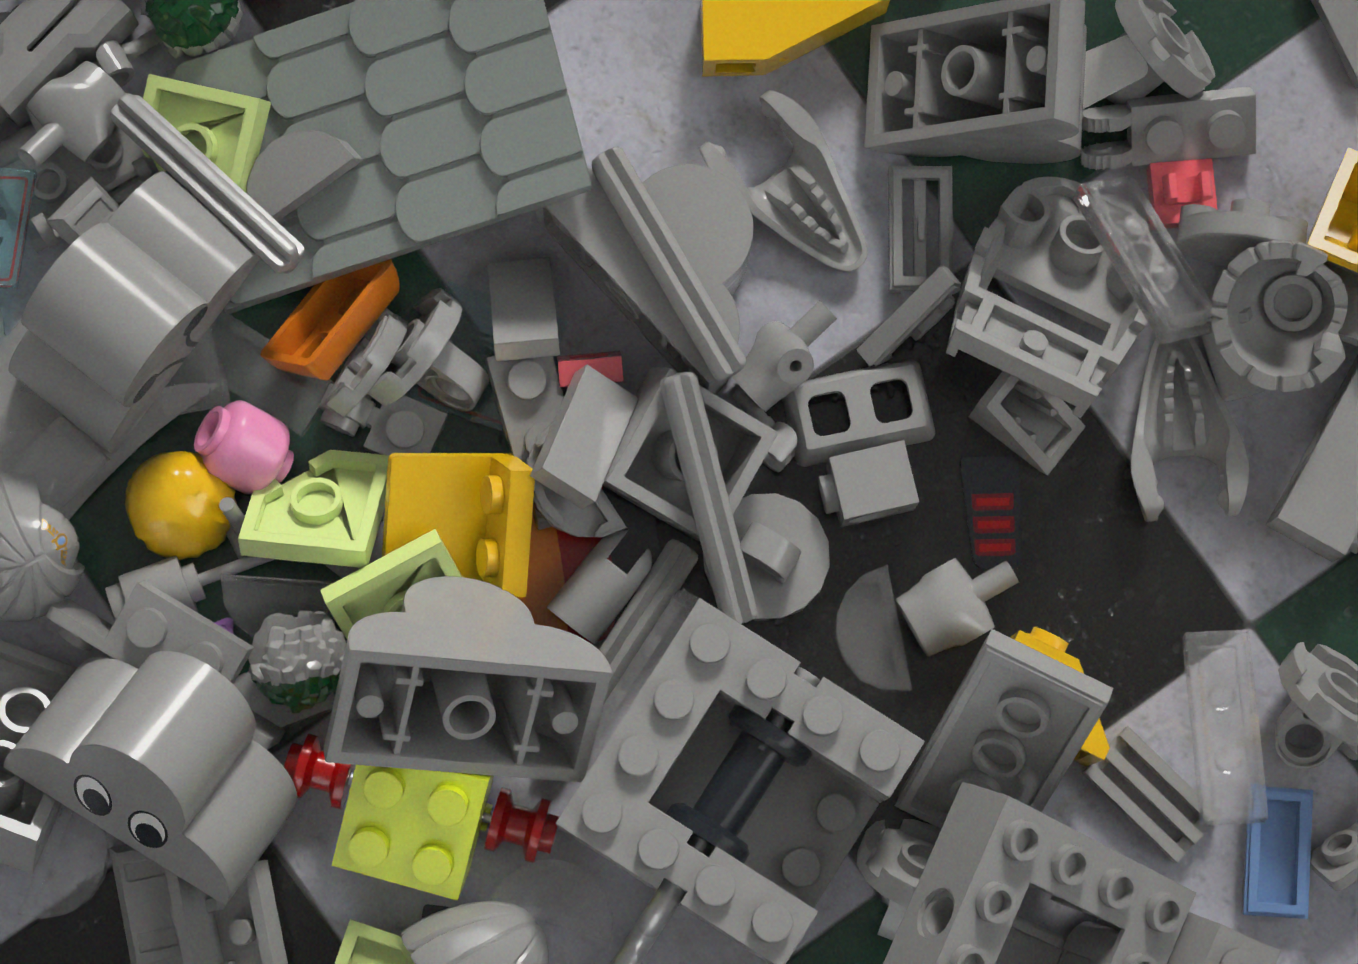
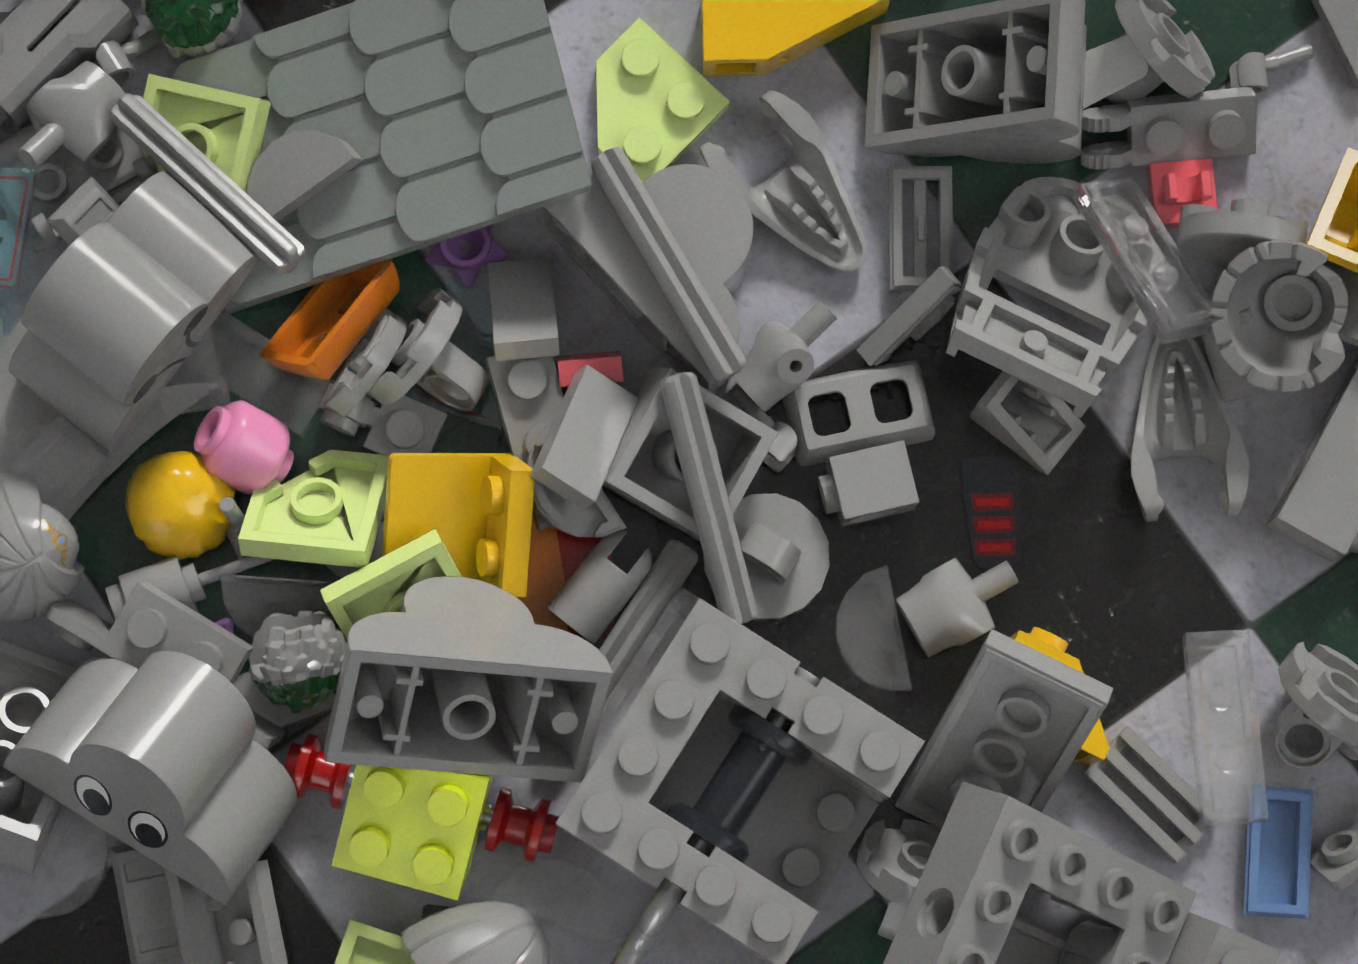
(468, 263): none -> medium lavender plate
(651, 101): none -> yellowish green plate
(1252, 67): none -> light grey hand

